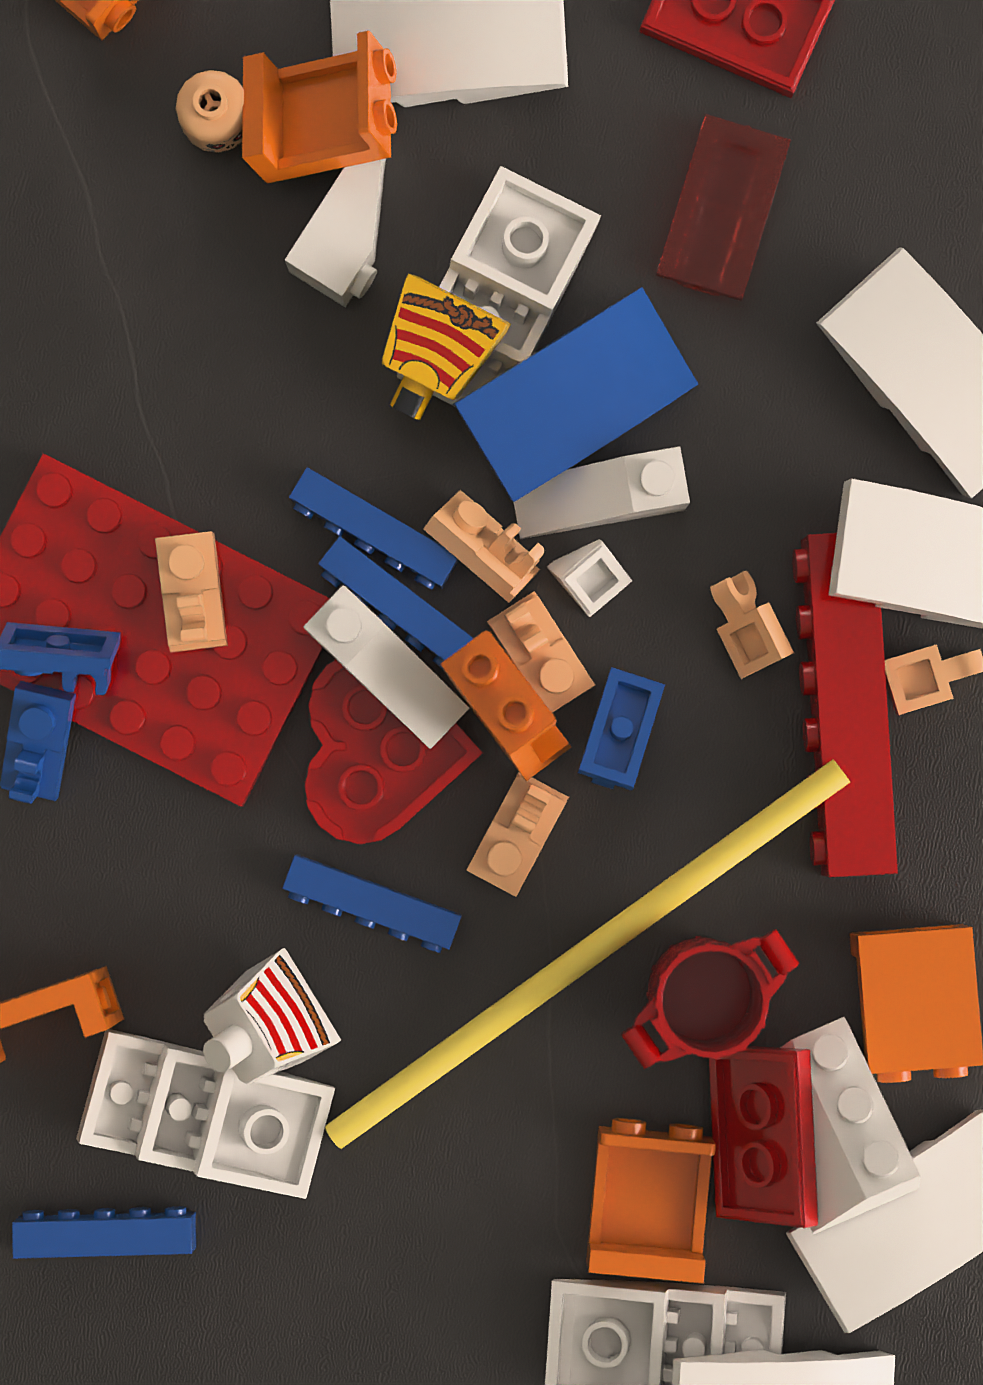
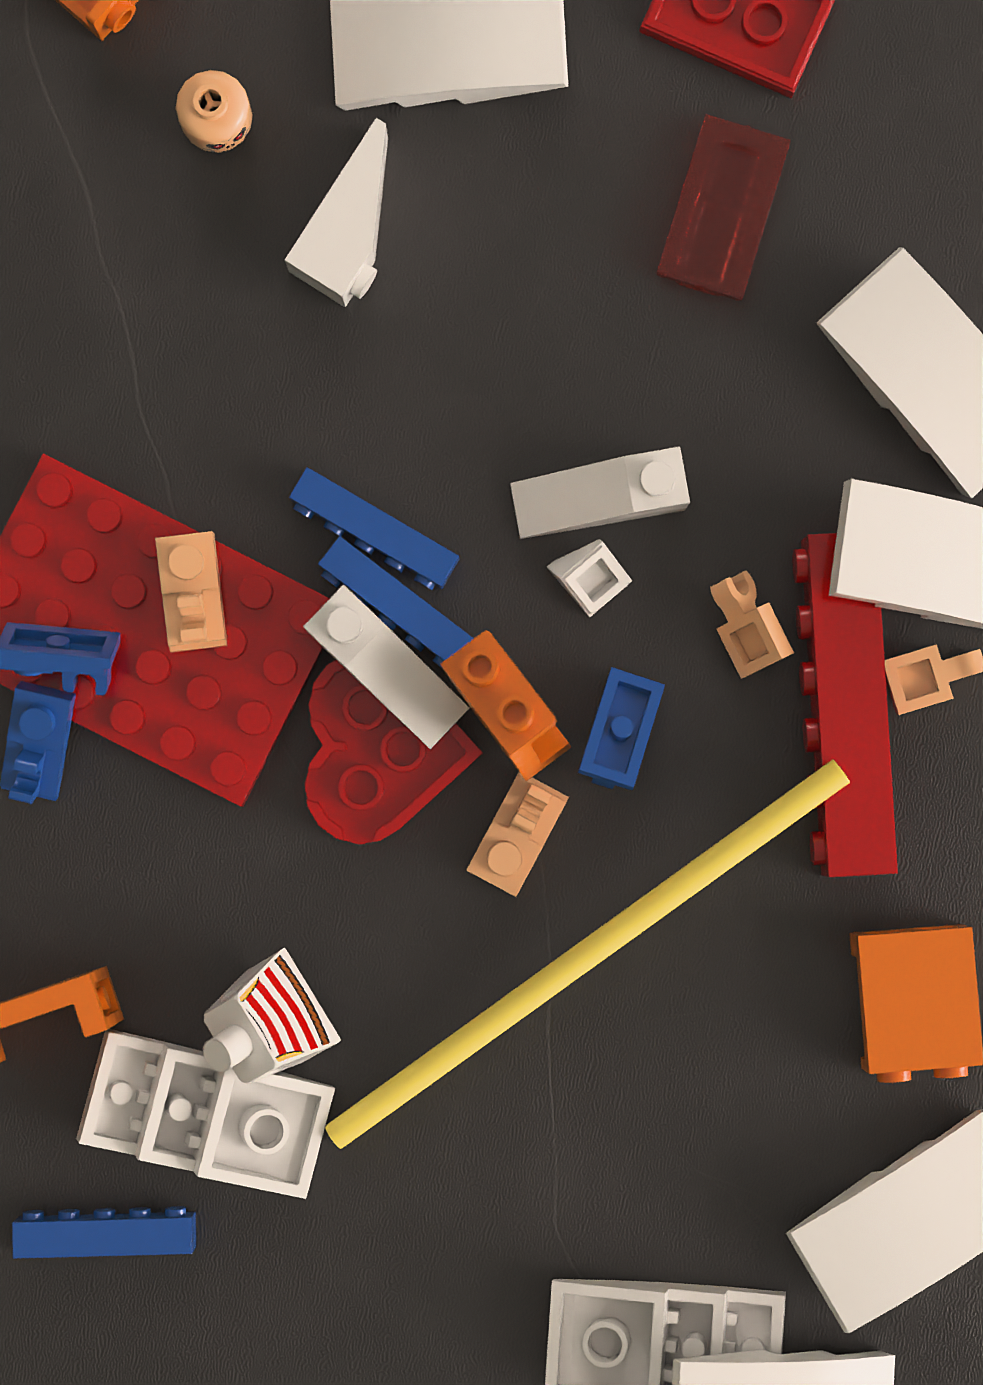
(318, 112): orange panel -> none
(371, 903): blue piece -> none
(437, 344): torso -> none
(484, 546): light nougat plate -> none
(518, 264): white slope -> none
(541, 652): light nougat plate -> none
(576, 394): blue slope -> none
(650, 1201): orange panel -> none
(709, 997): red container -> none
(764, 1136): red tile -> none
(856, 1140): white slope -> none

